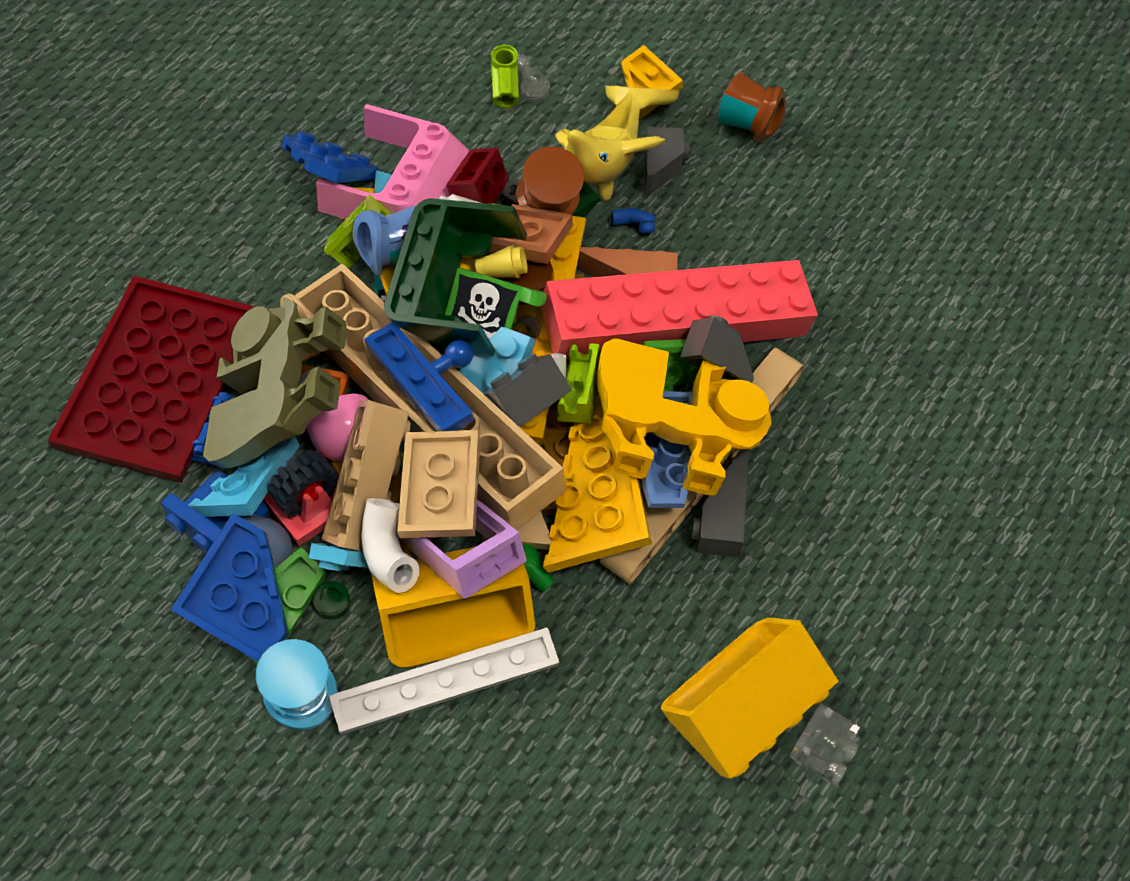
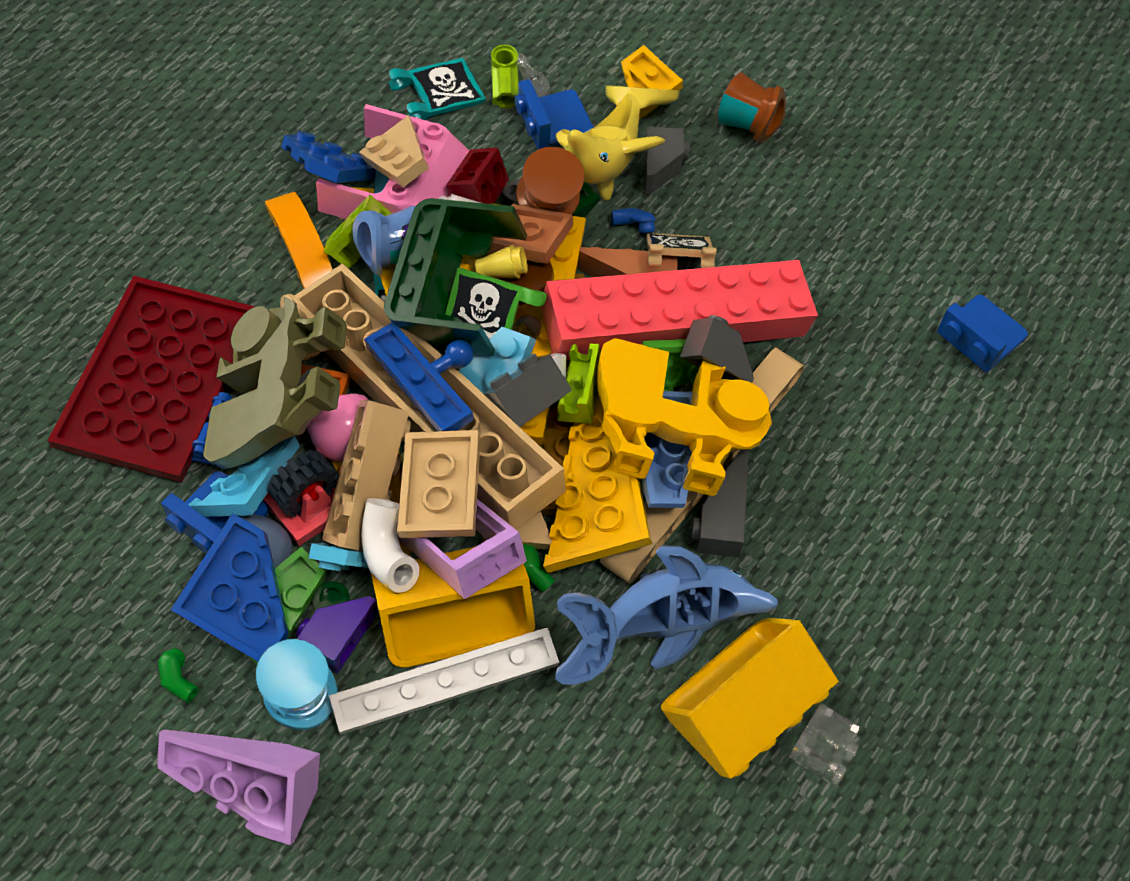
(171, 675): none -> green arm
(254, 778): none -> lavender wedge
(299, 237): none -> light orange slope
(338, 629): none -> dark purple slope
(397, 153): none -> tan wing
(439, 86): none -> flag
(550, 114): none -> blue bracket
(667, 604): none -> medium blue animal
(680, 246): none -> tan flag
(981, 331): none -> blue bracket

